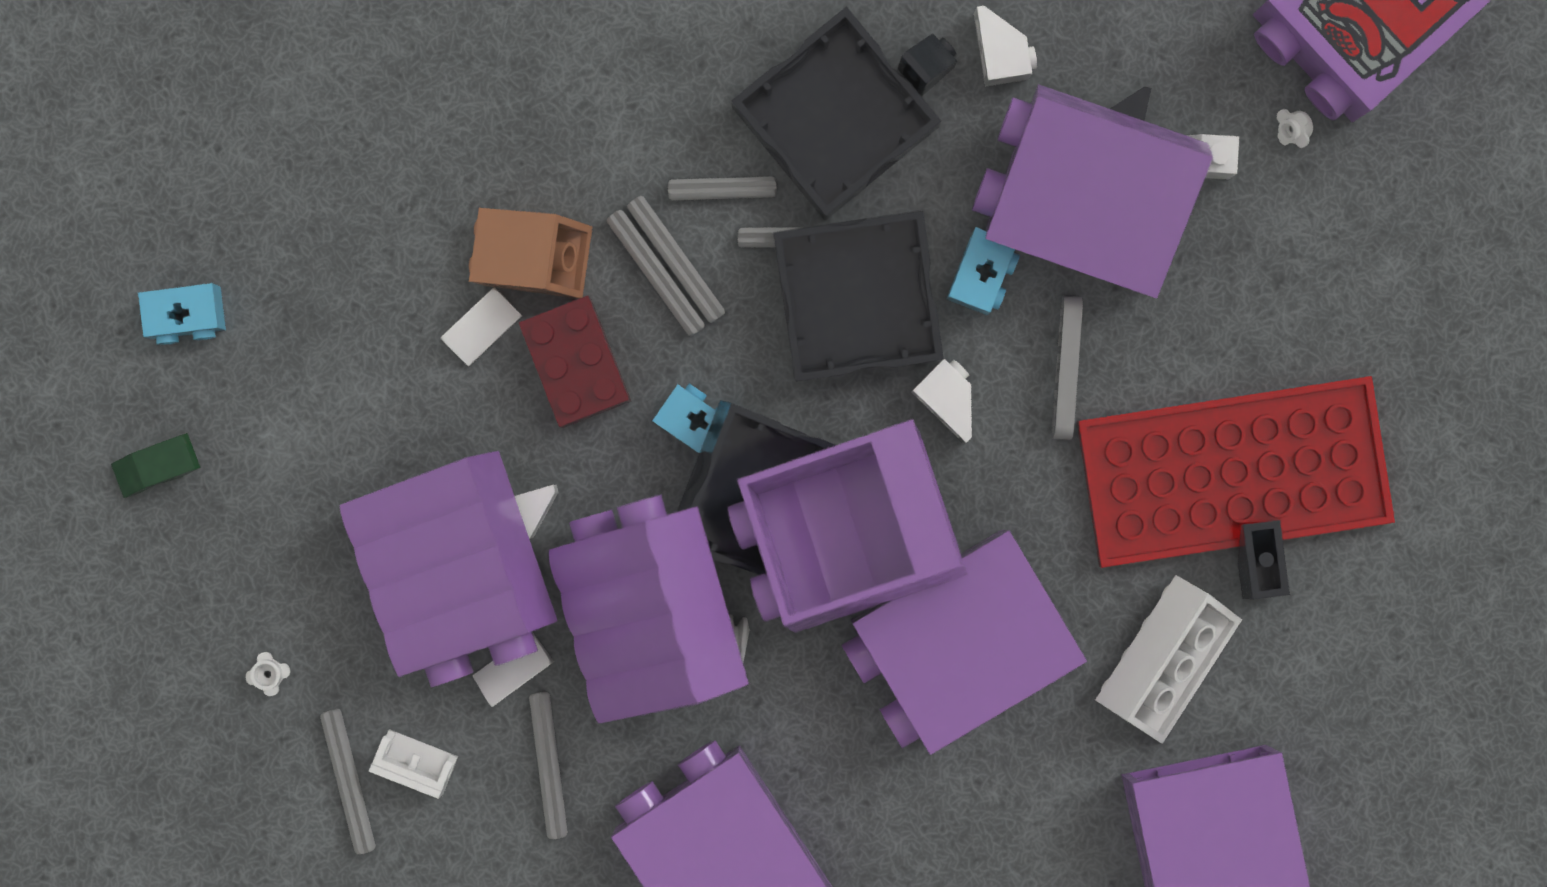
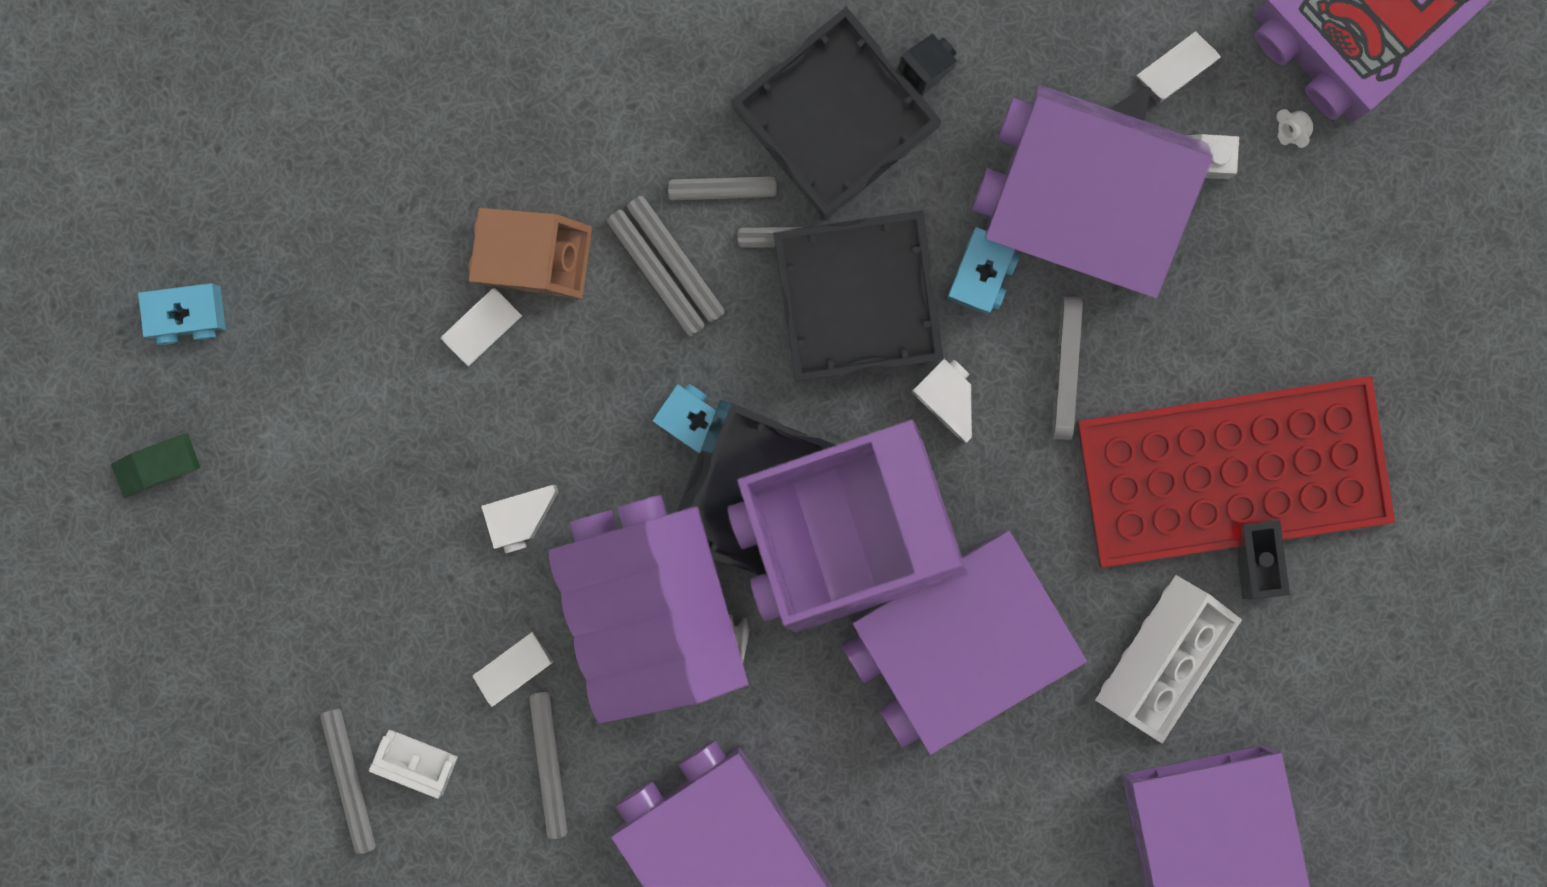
(257, 677): white plate -> none
(449, 568): medium lavender brick -> none
(574, 362): dark red brick -> none
(1002, 49): white slope -> none
(1178, 67): none -> white slope

